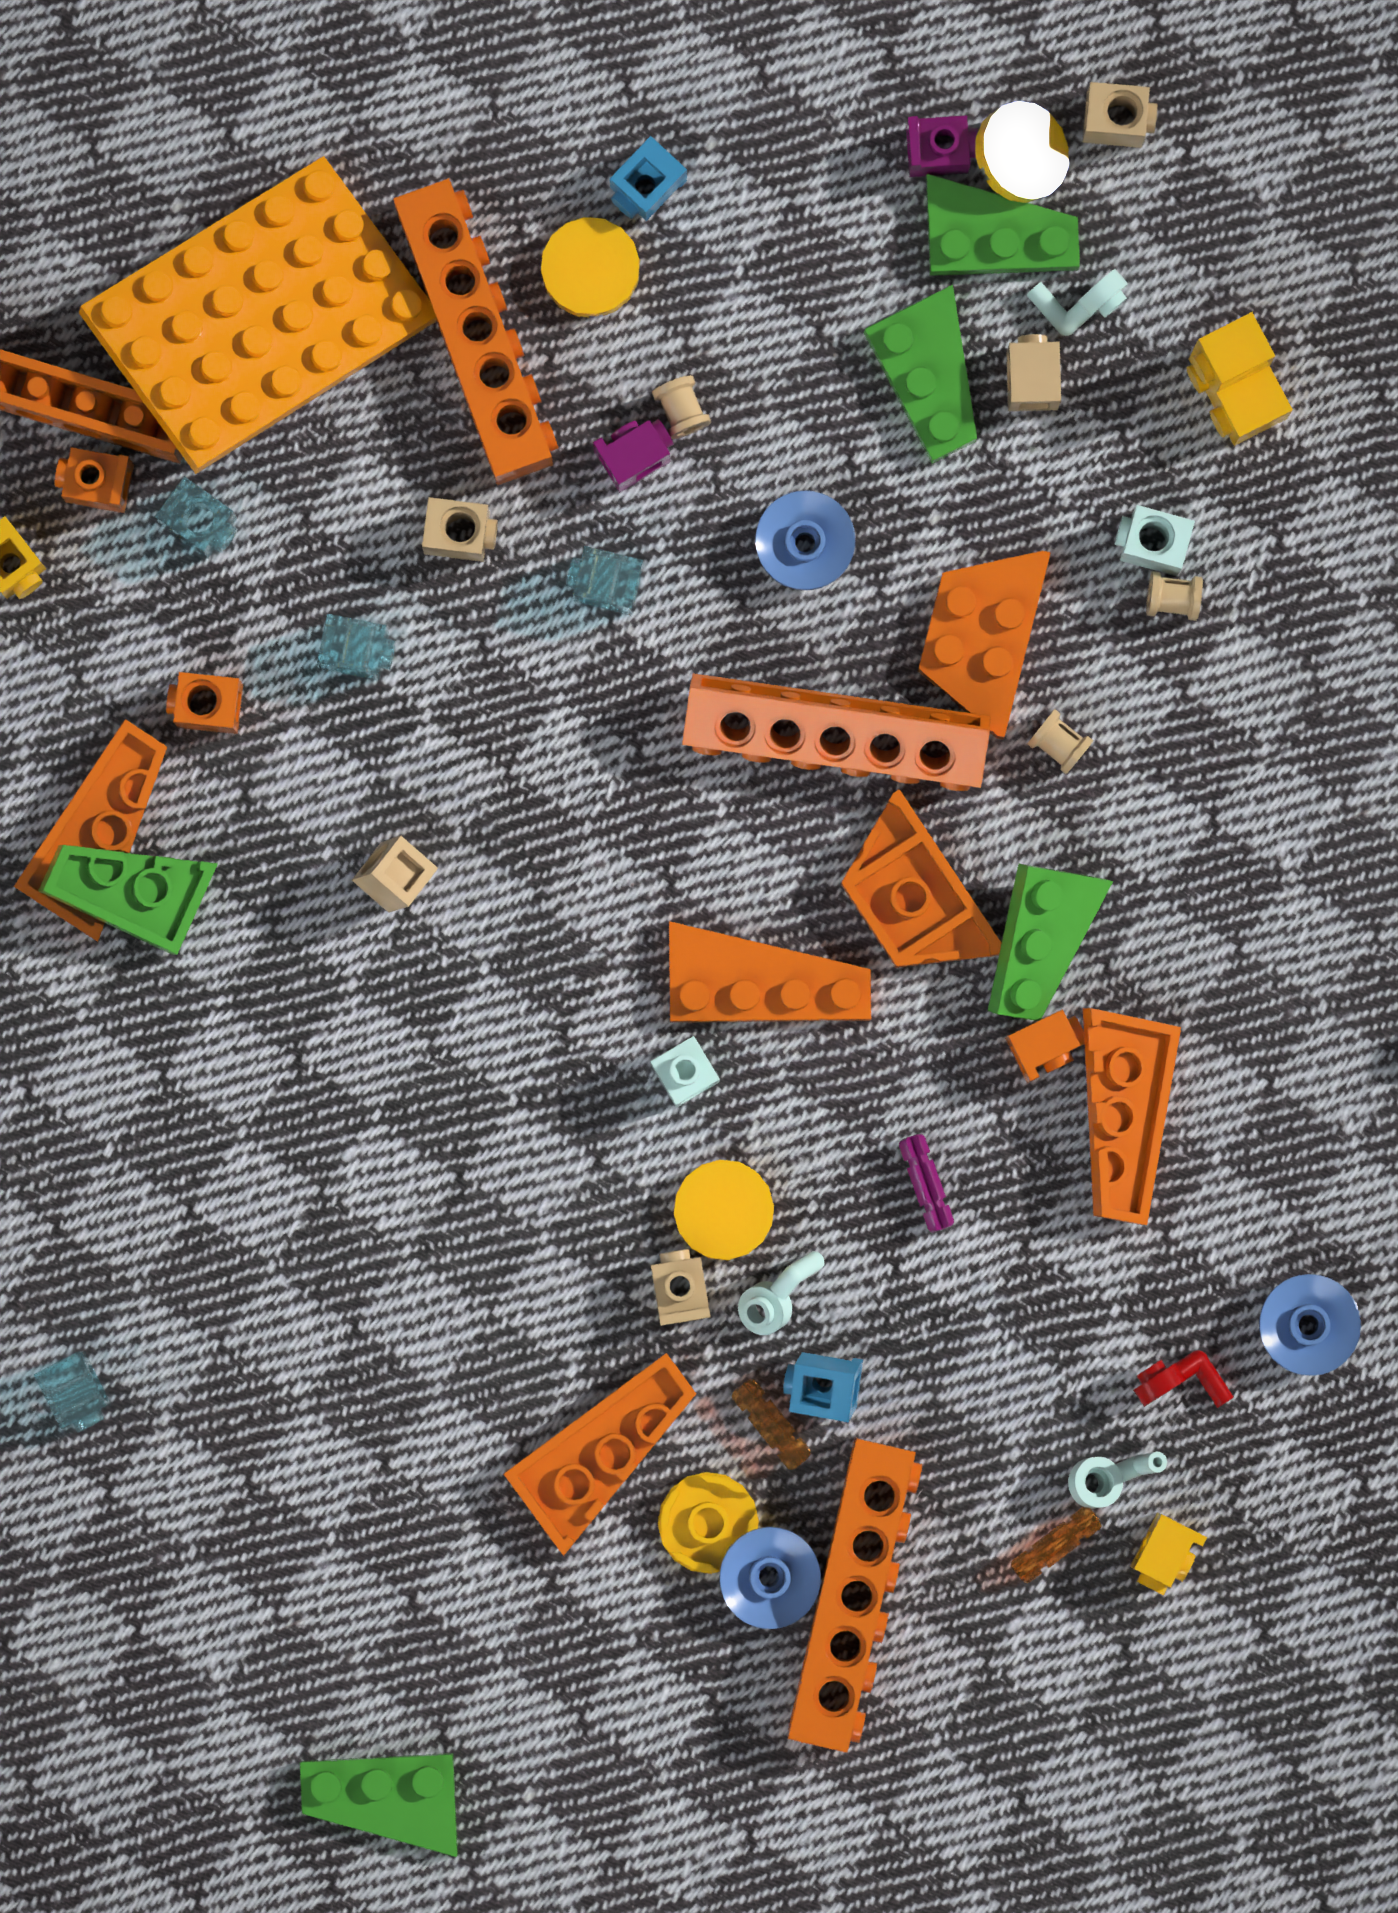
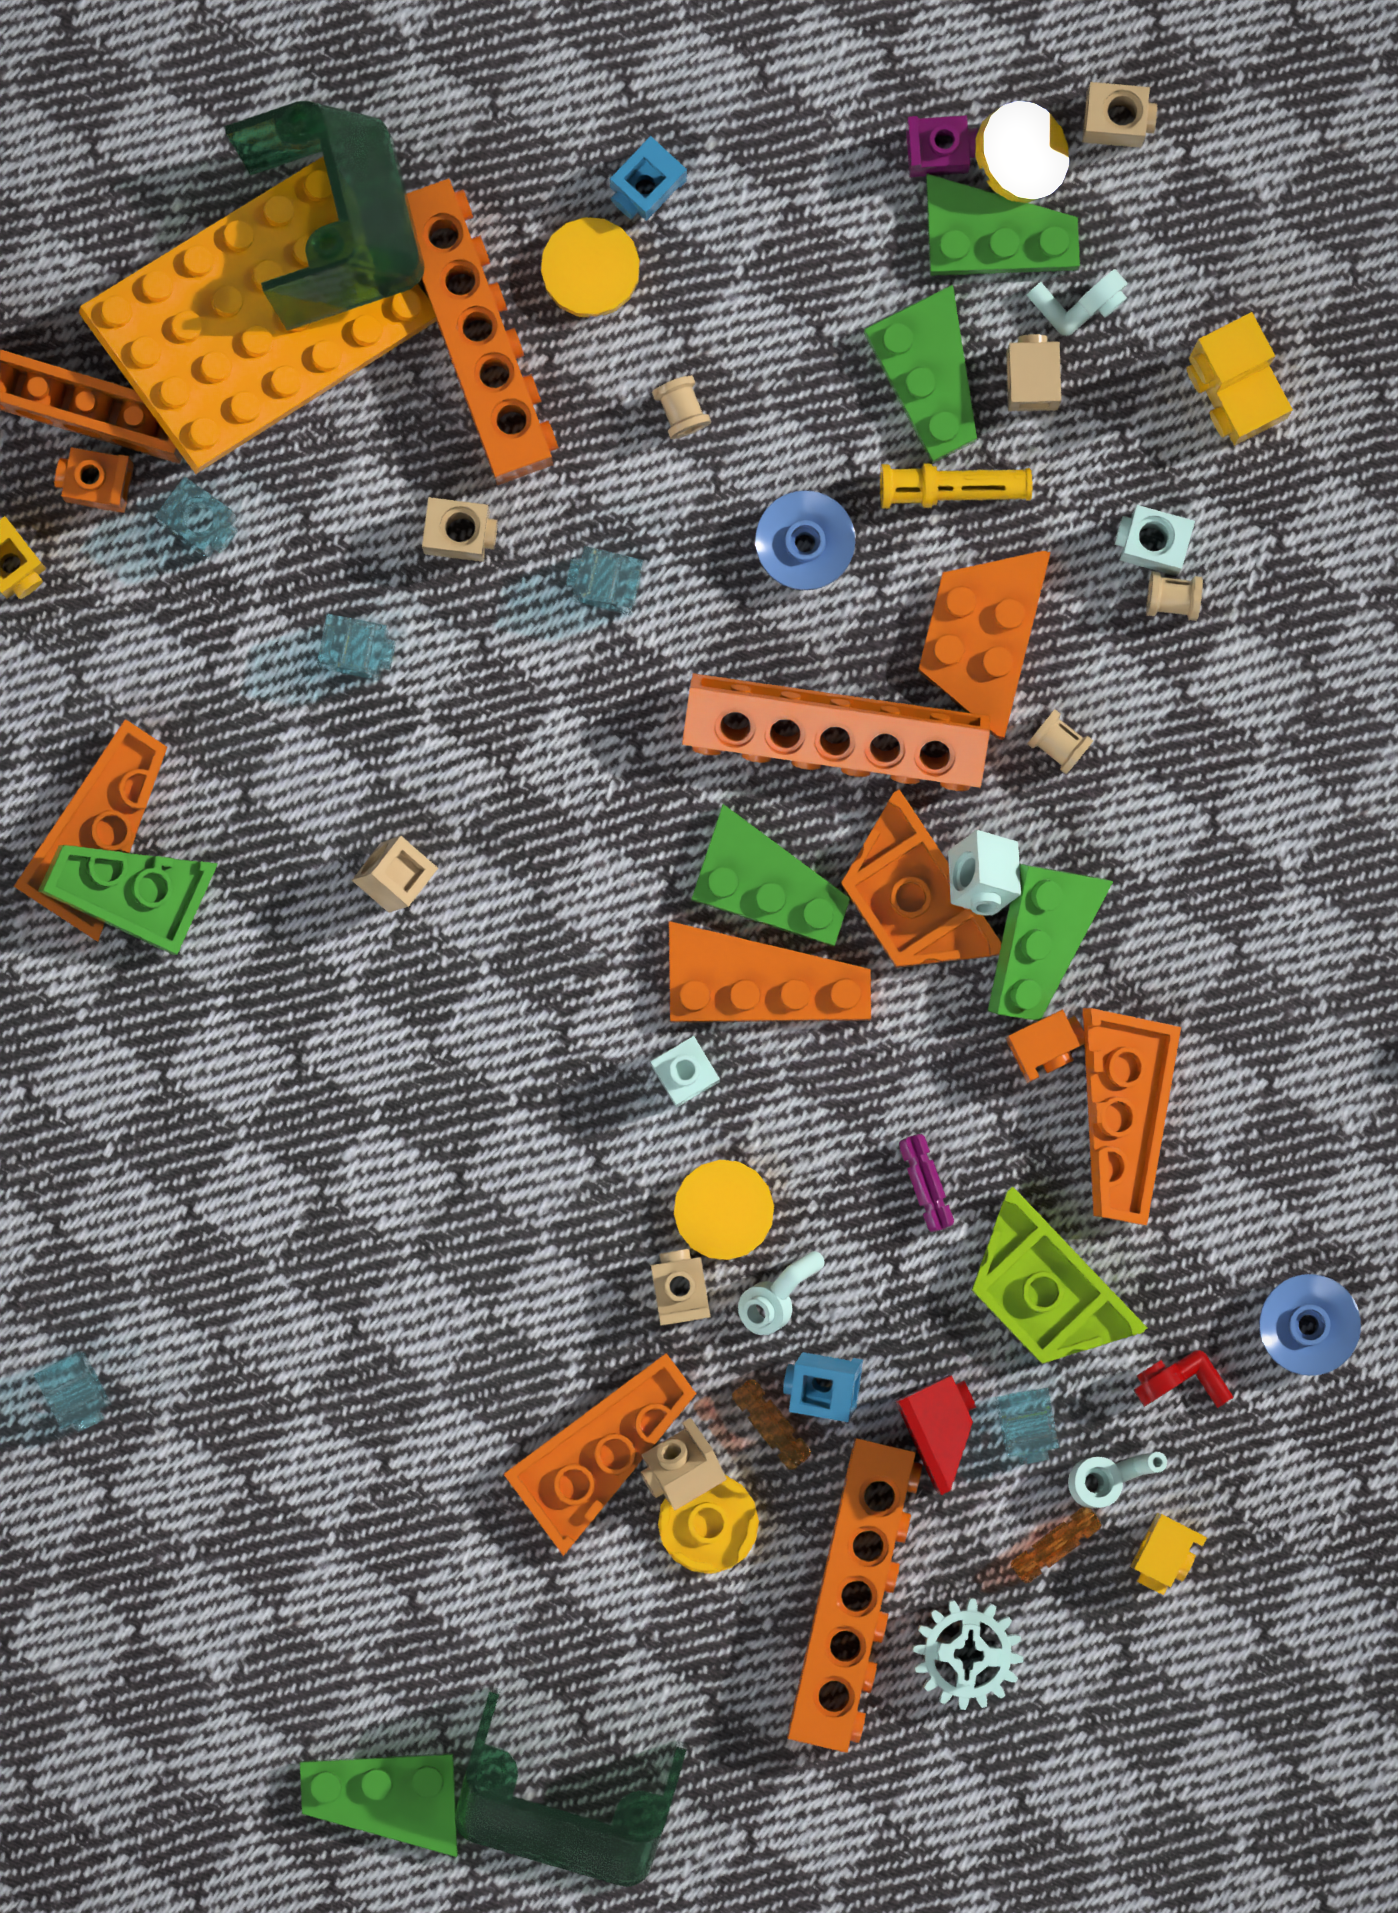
(222, 718): orange brick -> none
(373, 244): none -> clear green windscreen
(607, 1852): none -> clear green windscreen
(634, 452): magenta brick -> none
(682, 1467): none -> tan brick
(767, 884): none -> bright green wing
(788, 1596): medium blue dish -> none
(930, 485): none -> yellow pin
(939, 1427): none -> red slope
(984, 873): none -> light aqua brick
(990, 1655): none -> light aqua gear
(1027, 1425): none -> clear light blue brick
(1046, 1288): none -> lime wing

